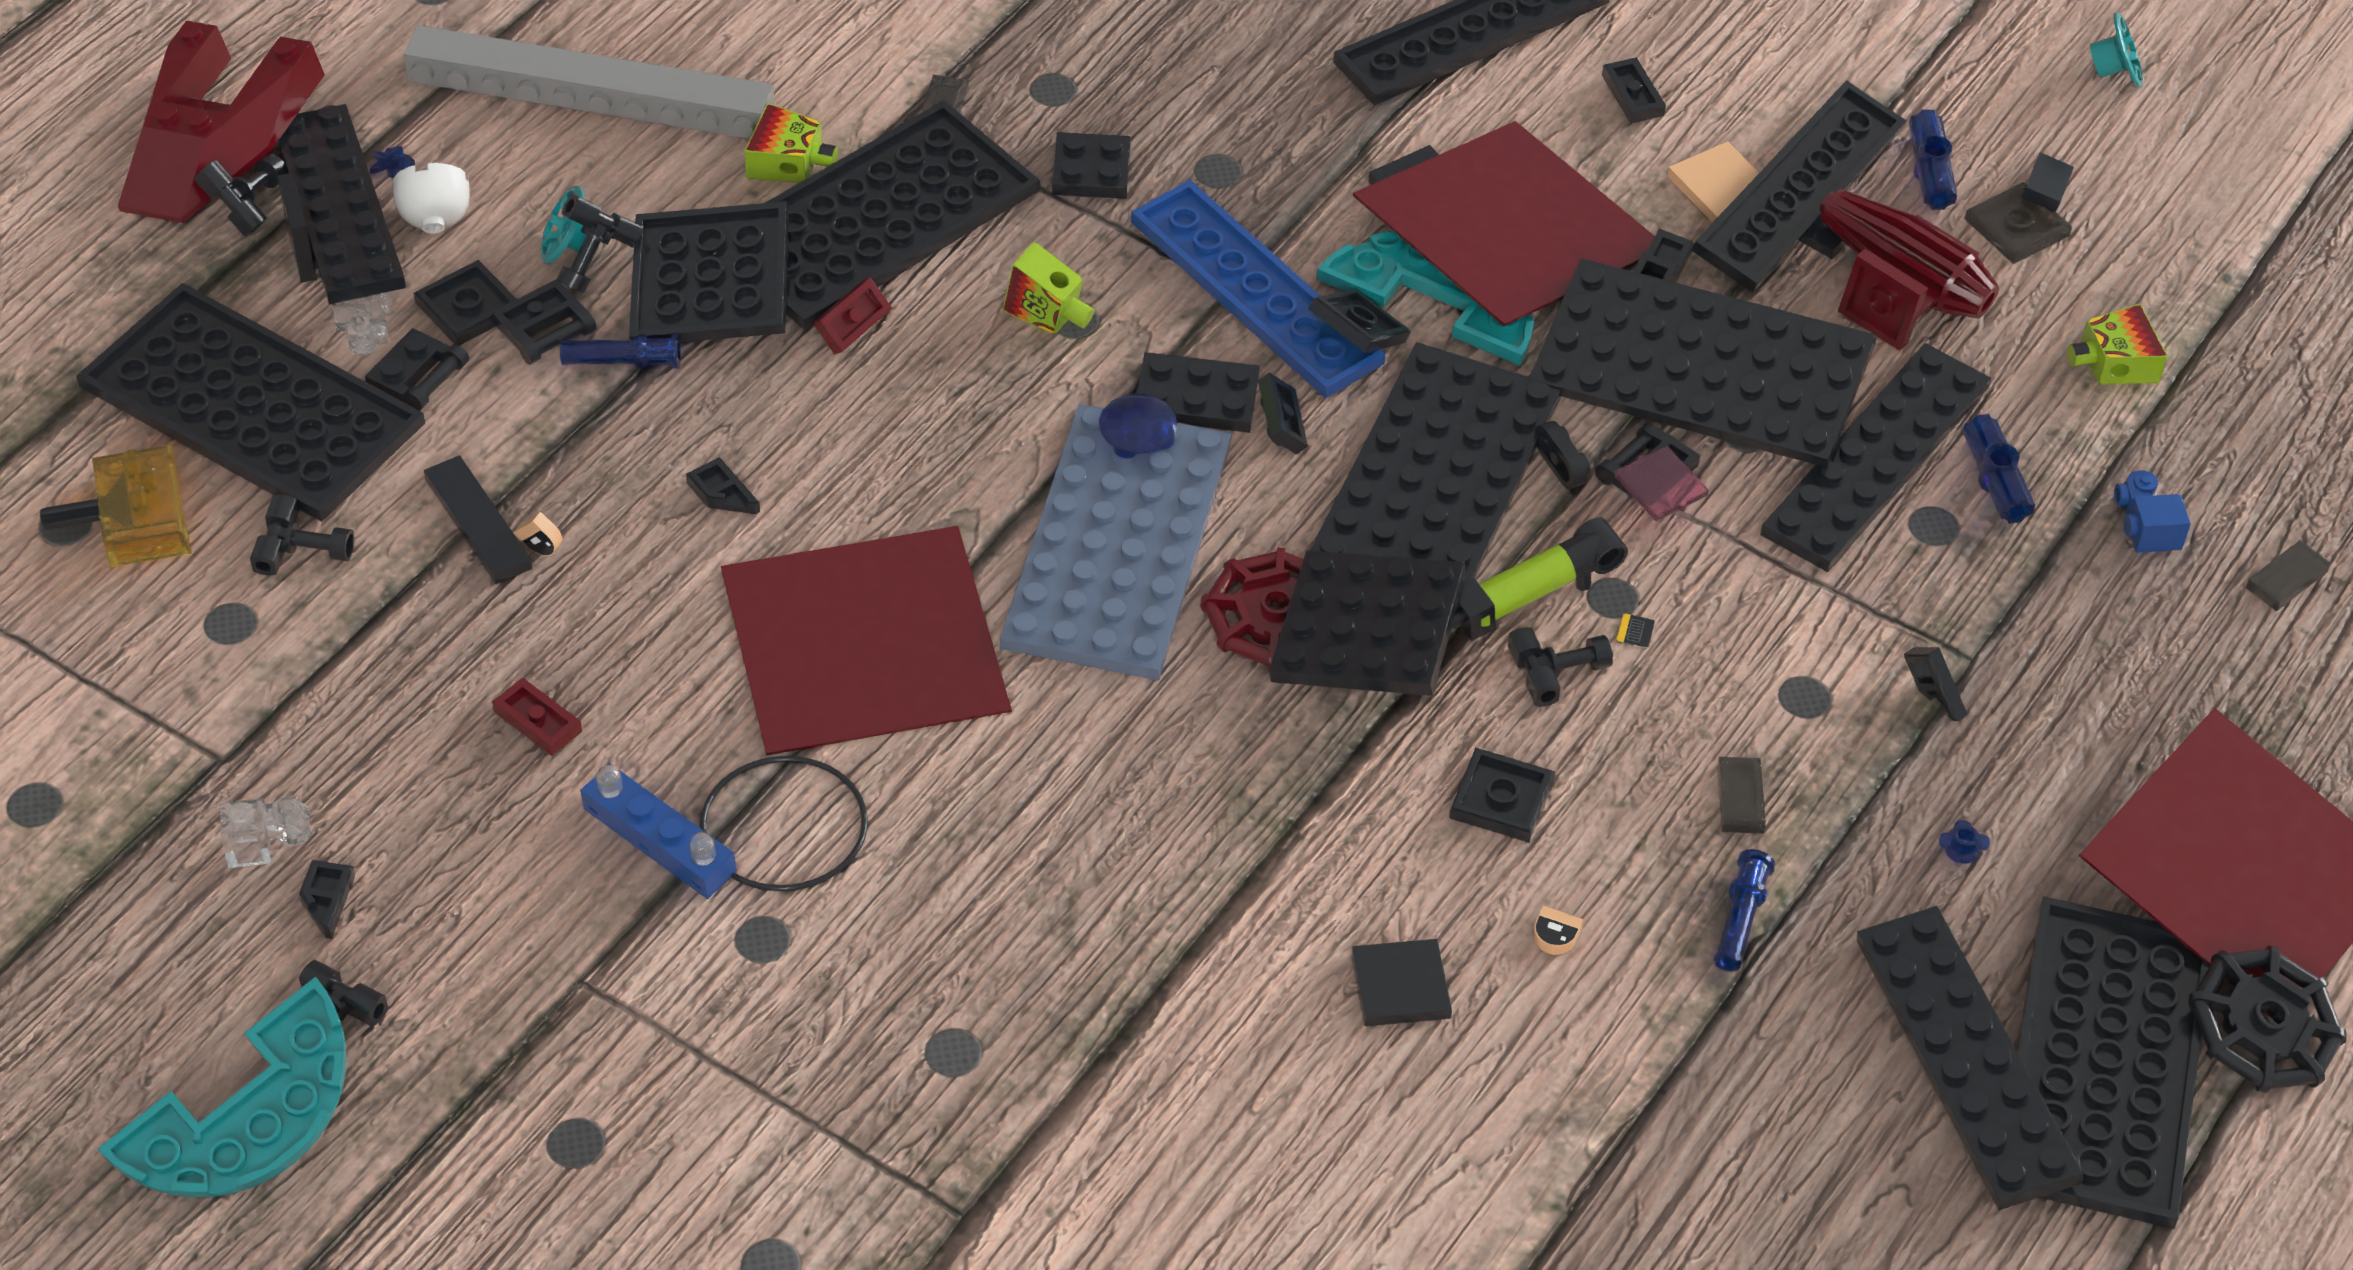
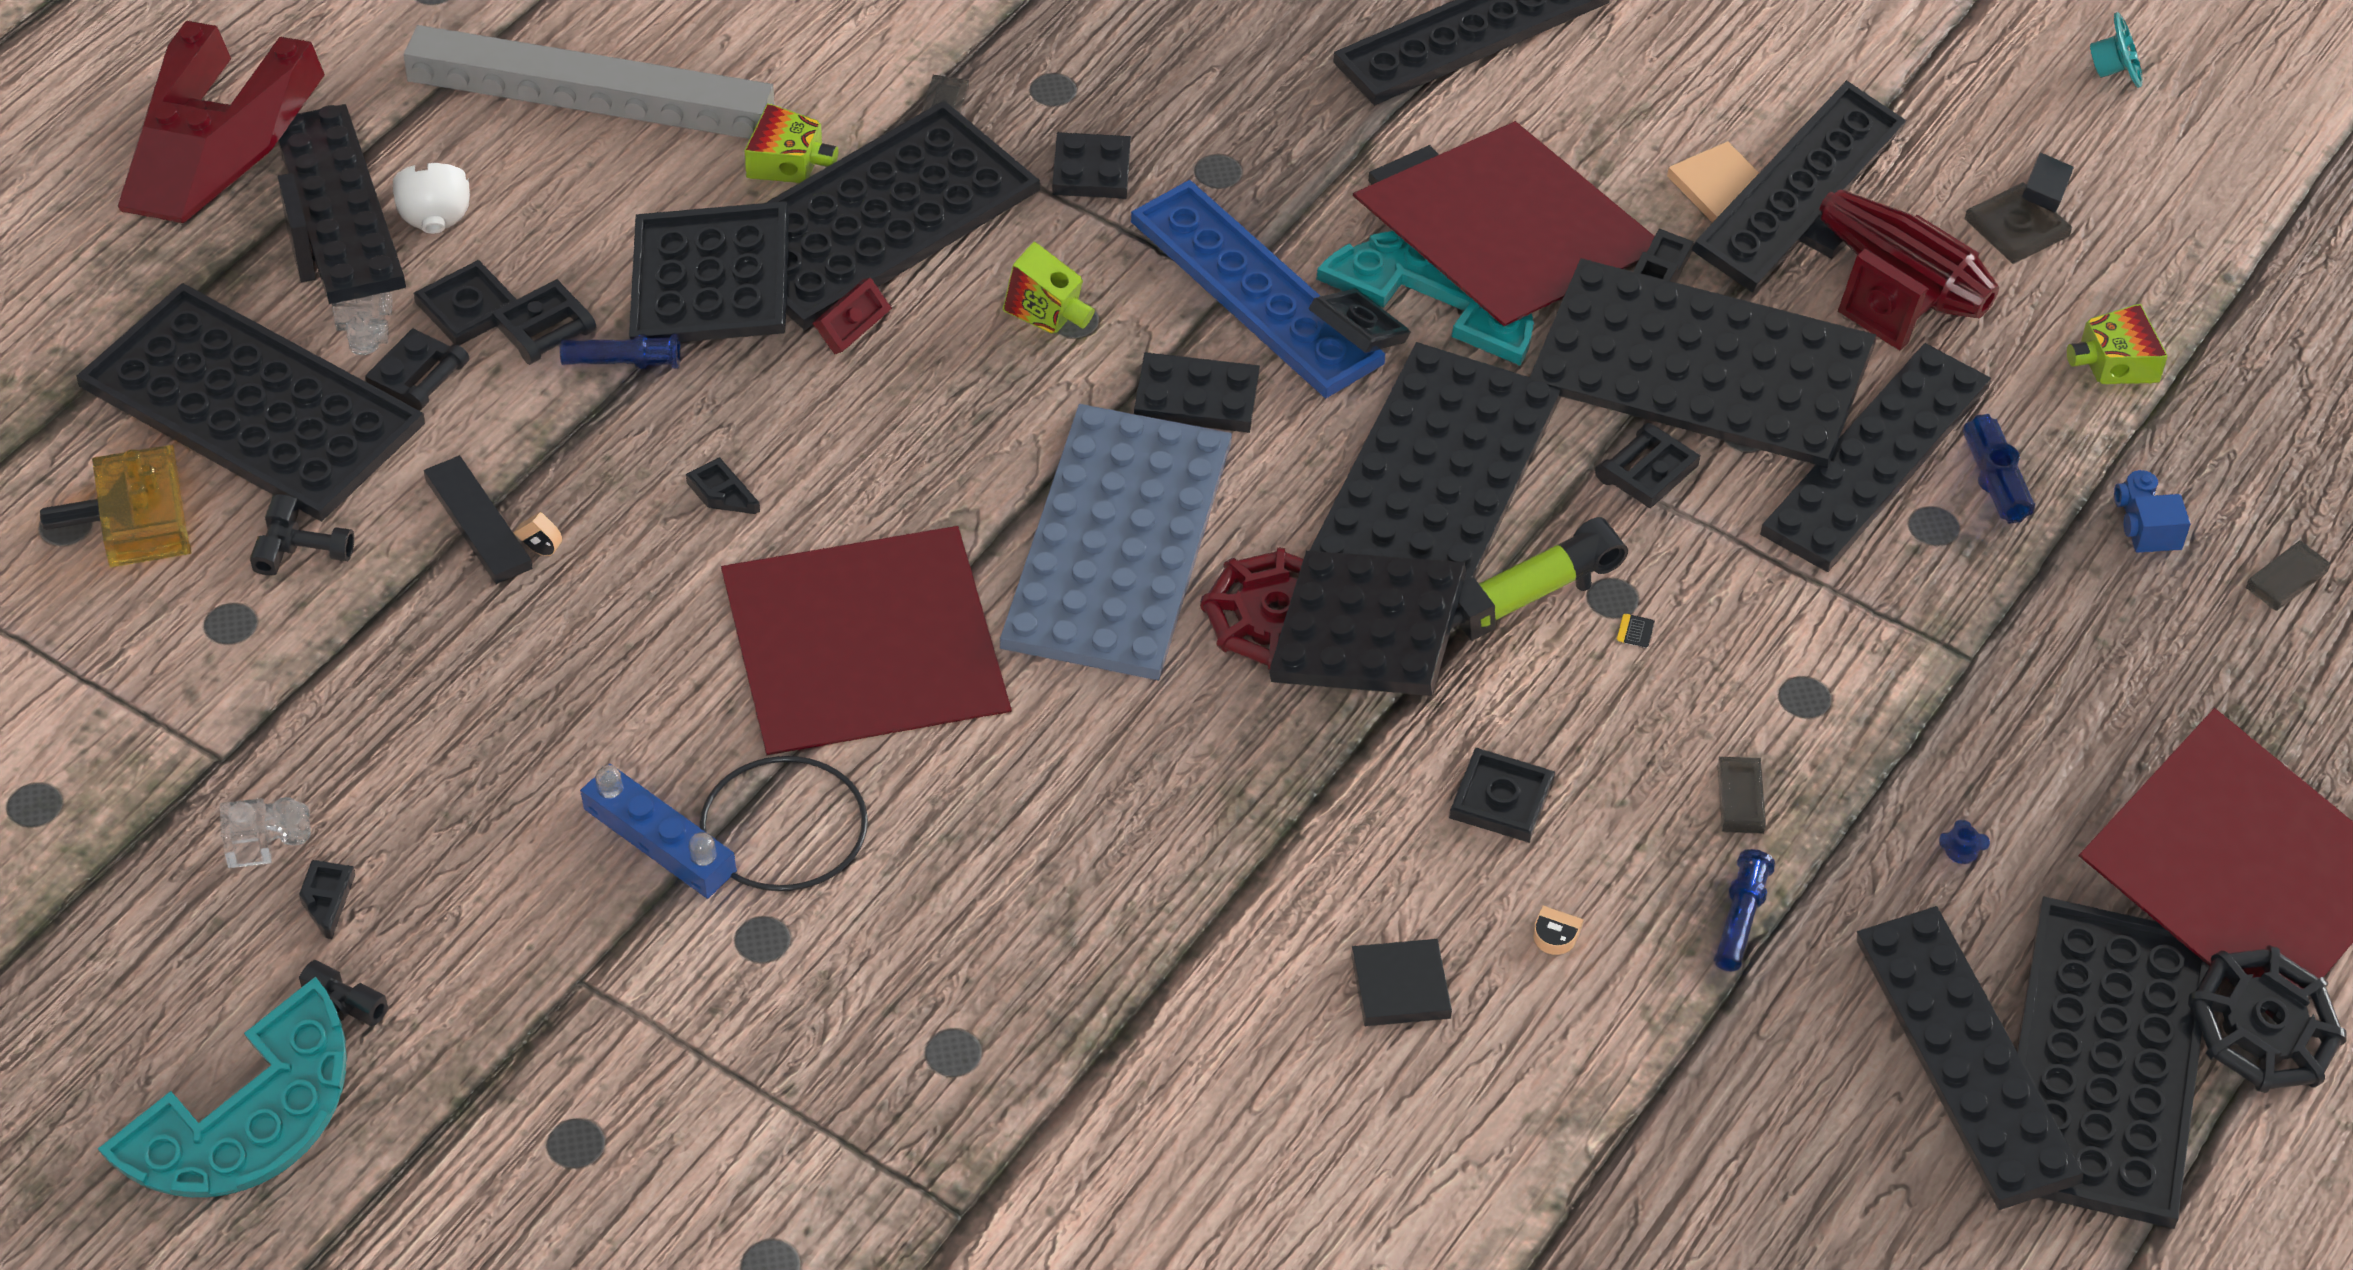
(240, 192): black bar -> none
(393, 160): clear blue plant -> none
(537, 716): dark red plate -> none
(567, 233): teal wheel -> none
(598, 228): black bar -> none
(1138, 425): clear blue dish -> none
(1282, 413): black plate -> none
(1544, 664): black bar -> none
(1561, 455): black plate -> none
(1633, 90): black plate -> none
(1661, 483): clear pink piece -> none
(1932, 160): clear blue piece -> none
(1934, 679): black tile -> none

